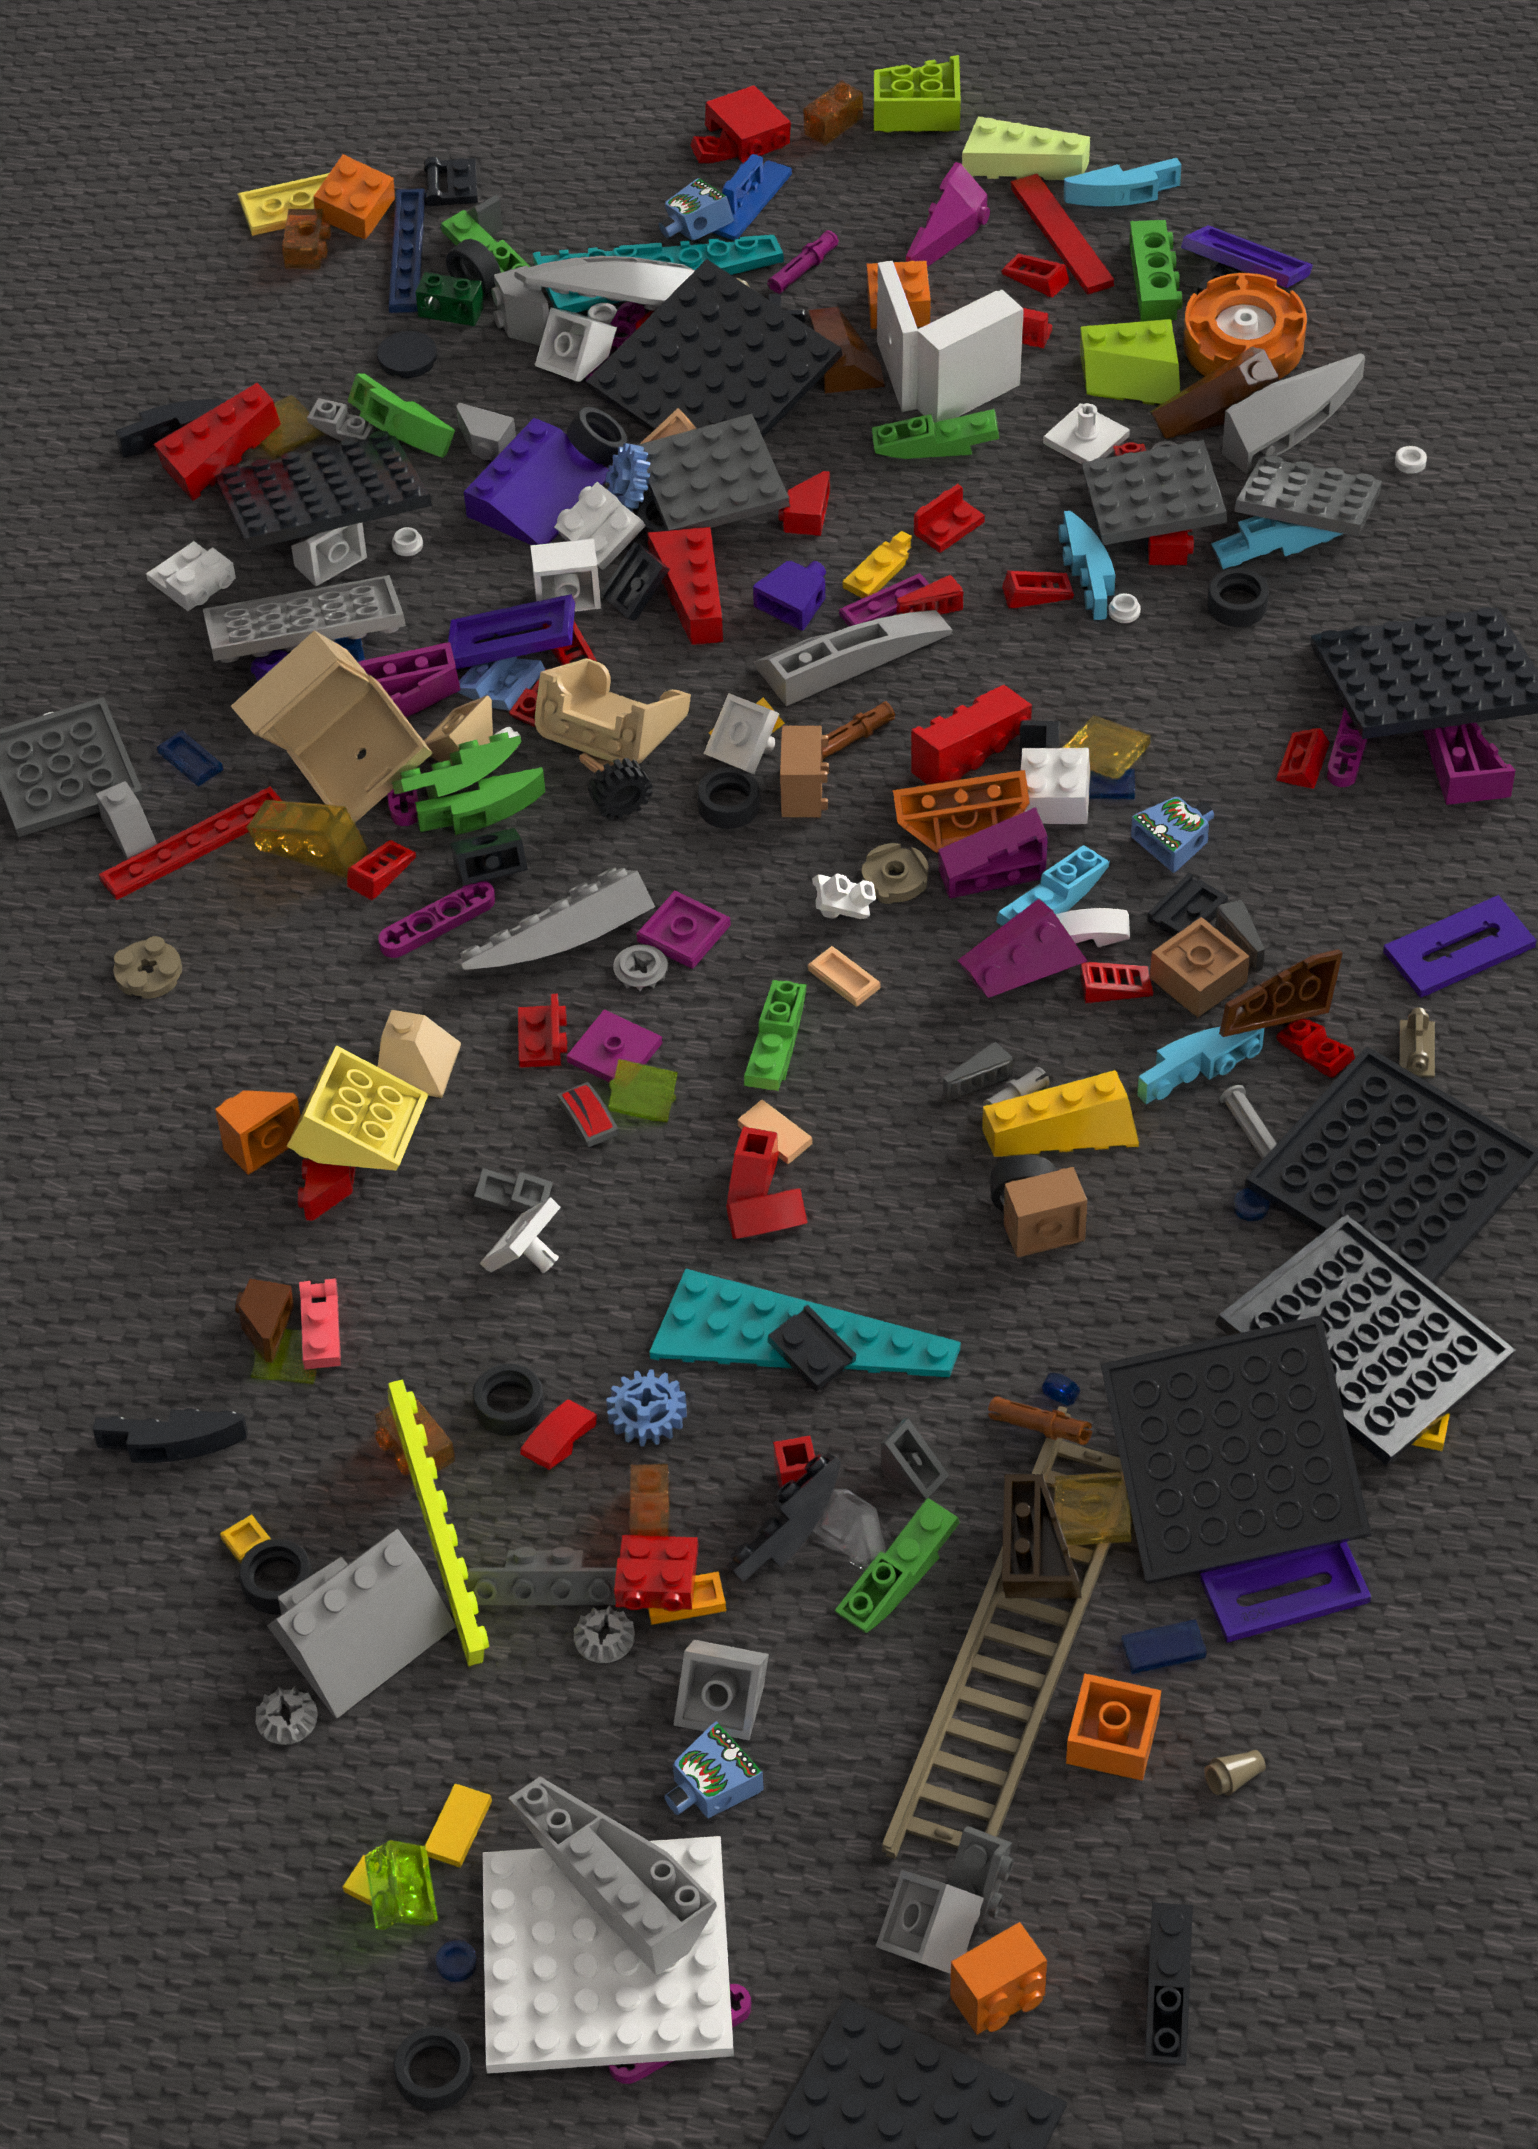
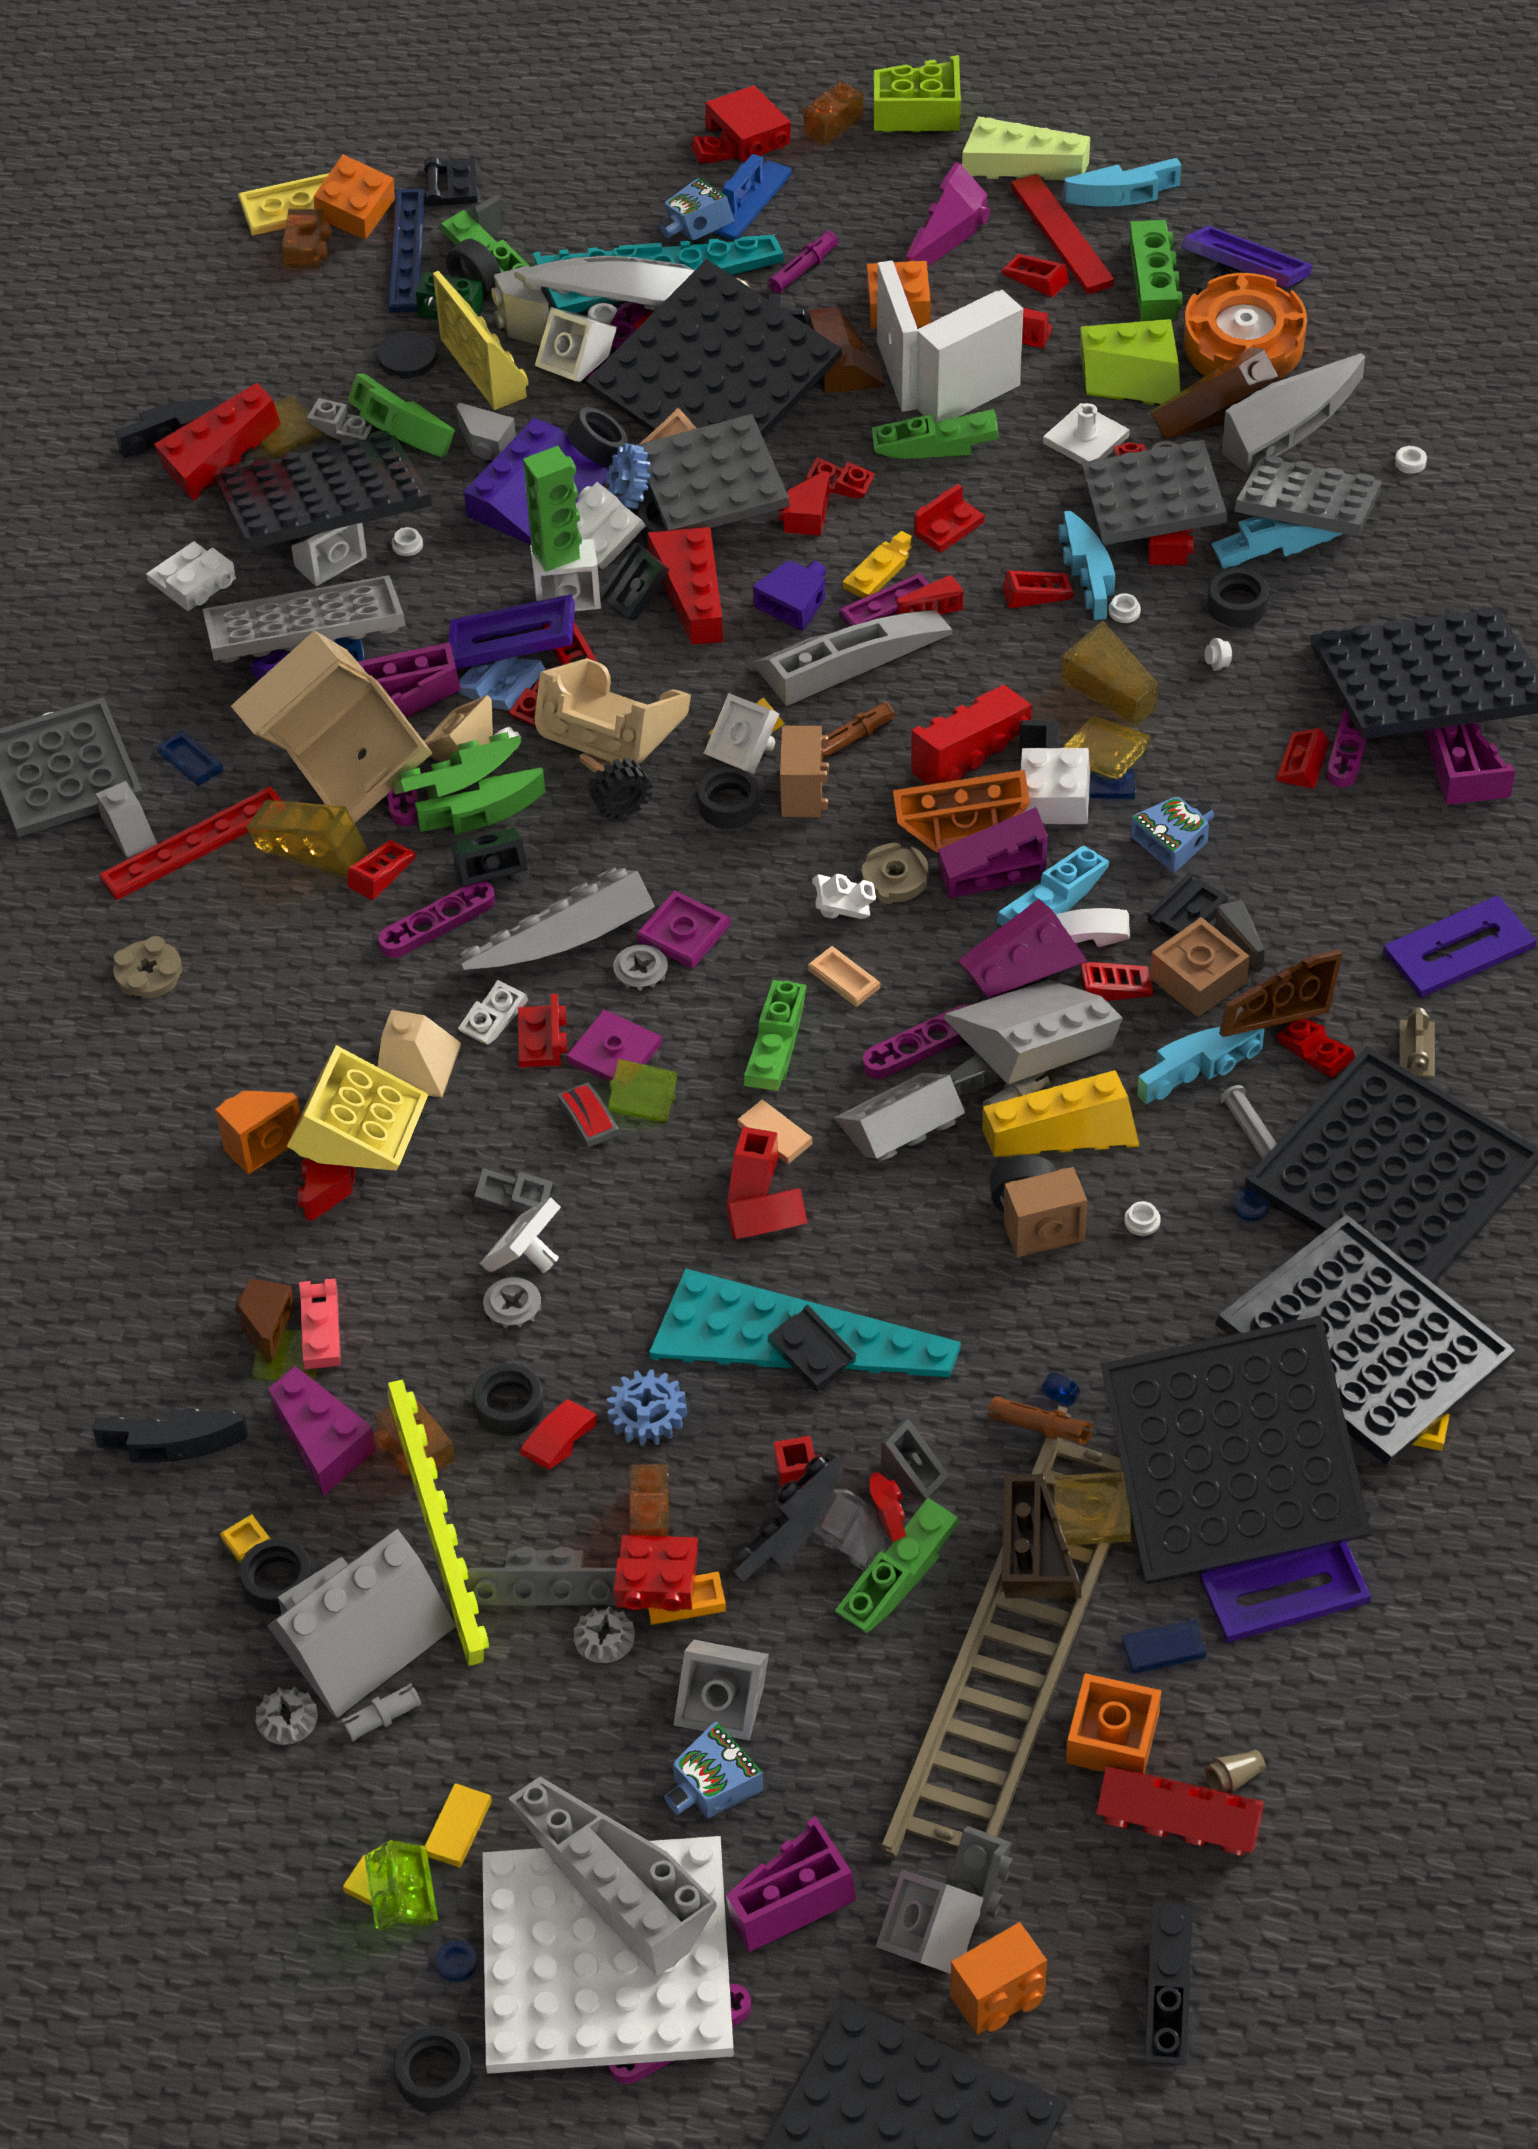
(321, 1428): none -> magenta wedge
(381, 1712): none -> light grey pin
(477, 349): none -> light yellow slope
(491, 1017): none -> white slope
(512, 1289): none -> light grey gear
(552, 508): none -> bright green brick
(792, 1889): none -> magenta wedge
(848, 482): none -> red slope
(886, 1499): none -> red slope
(902, 1115): none -> light grey slope
(914, 1036): none -> magenta beam
(1036, 1028): none -> light grey slope
(1110, 675): none -> clear yellow wedge
(1142, 1219): none -> white plate
(1181, 1809): none -> red wedge
(1218, 654): none -> white plate

